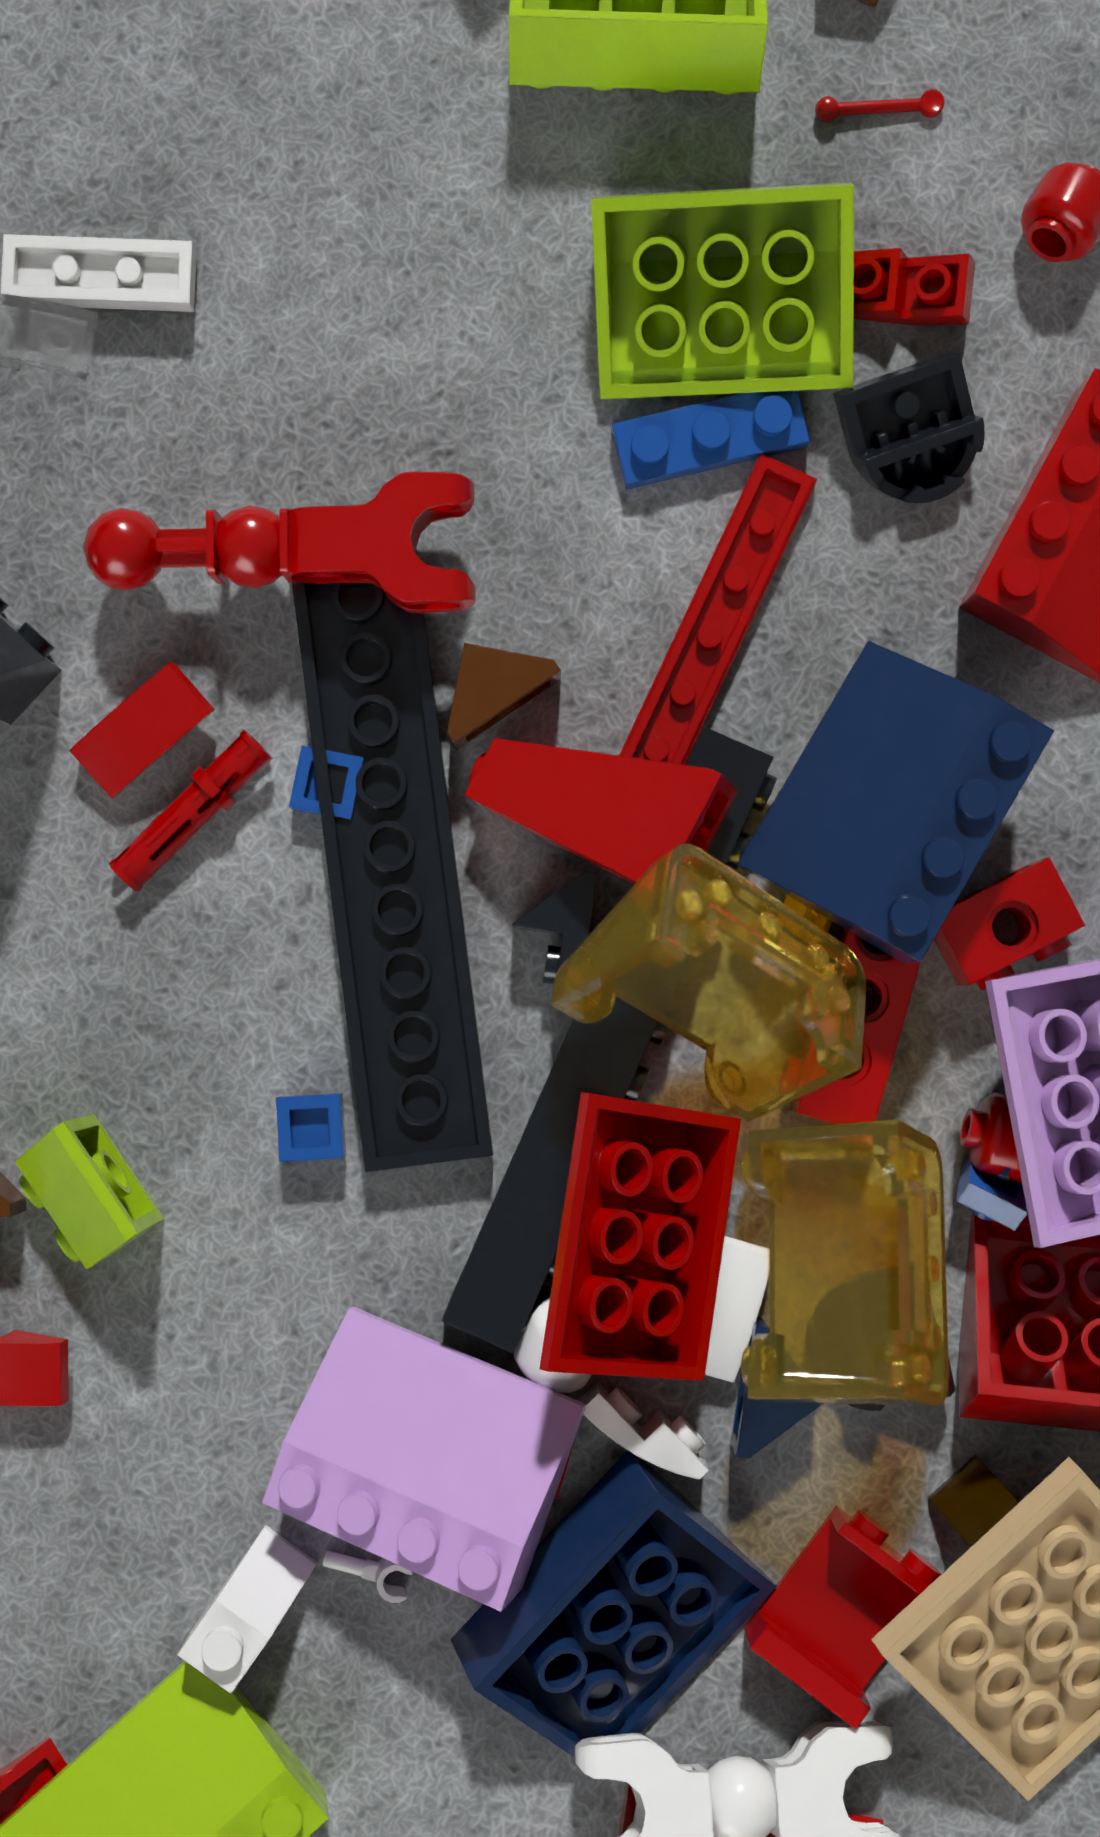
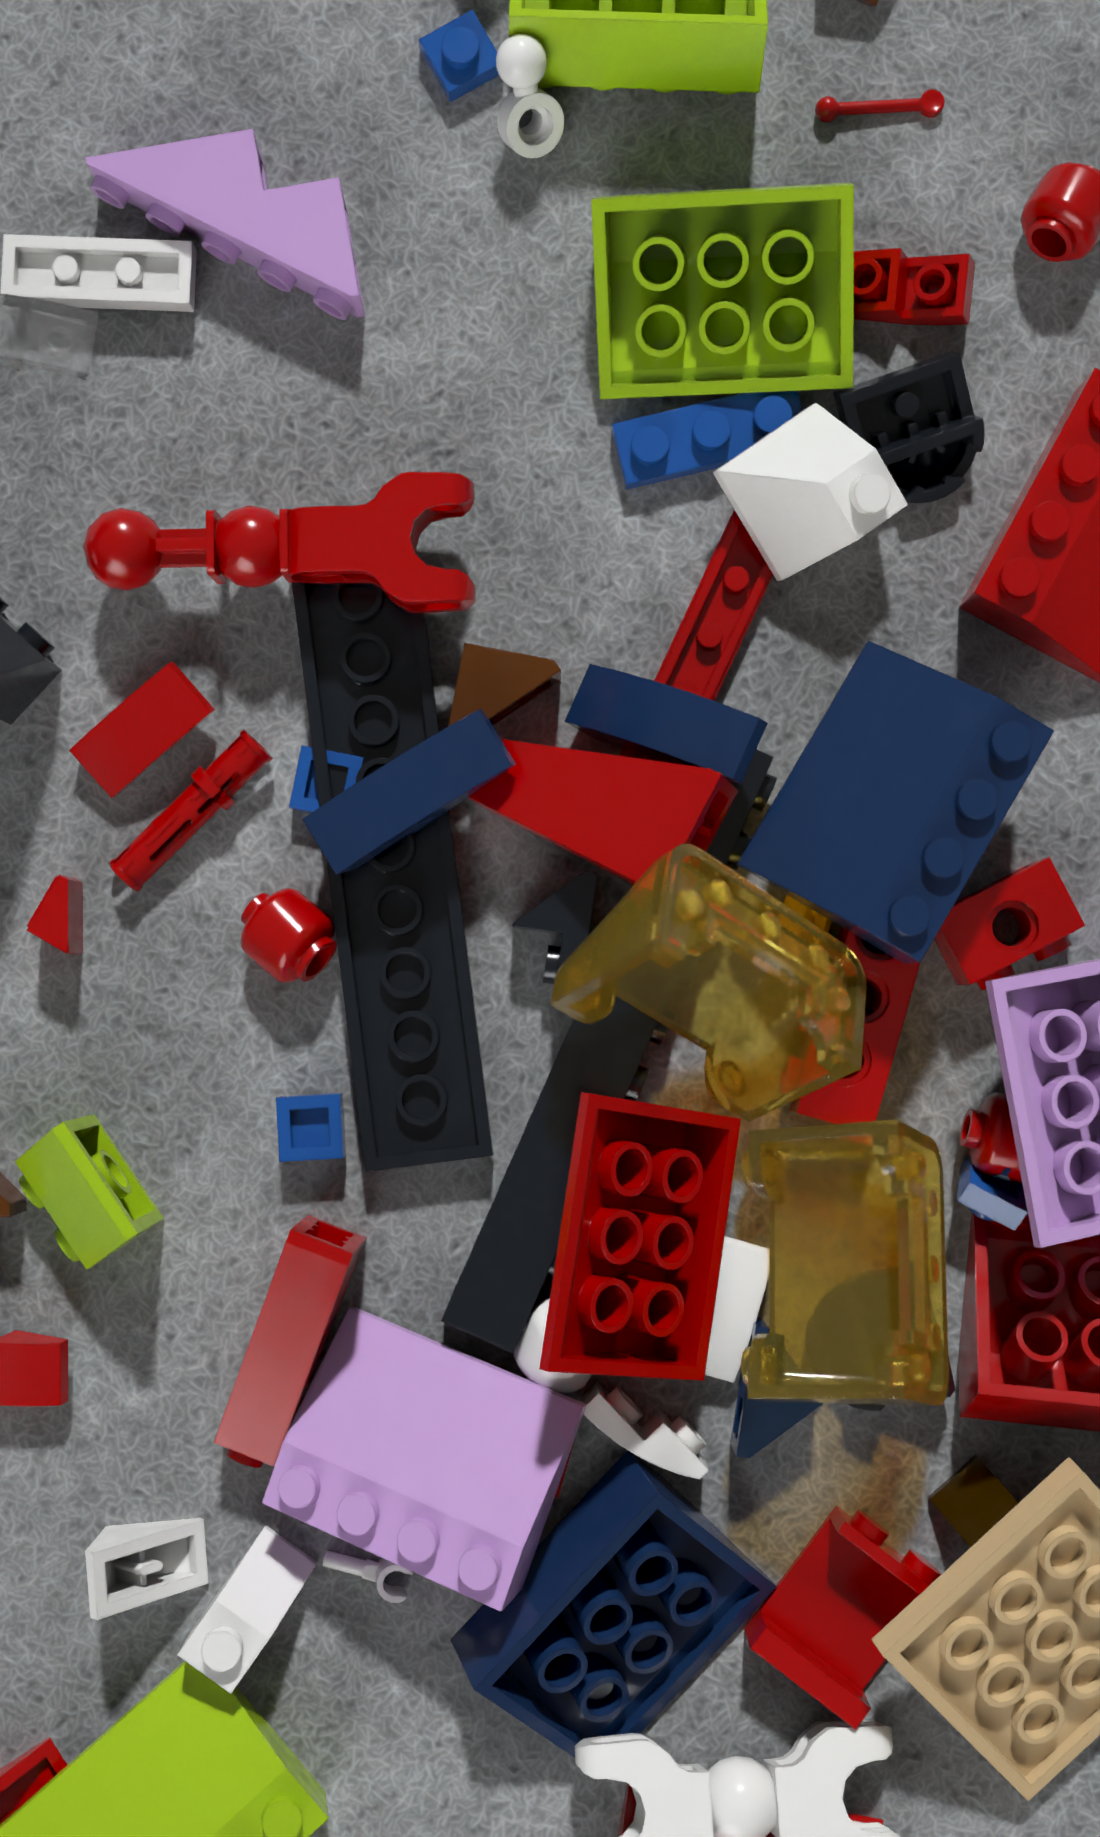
(60, 916): none -> red slope
(144, 1564): none -> white slope
(222, 196): none -> lavender slope
(287, 935): none -> red head
(288, 1339): none -> red slope
(409, 792): none -> dark blue slope
(460, 55): none -> blue plate
(521, 65): none -> white plate
(665, 722): none -> dark blue slope
(809, 490): none -> white slope

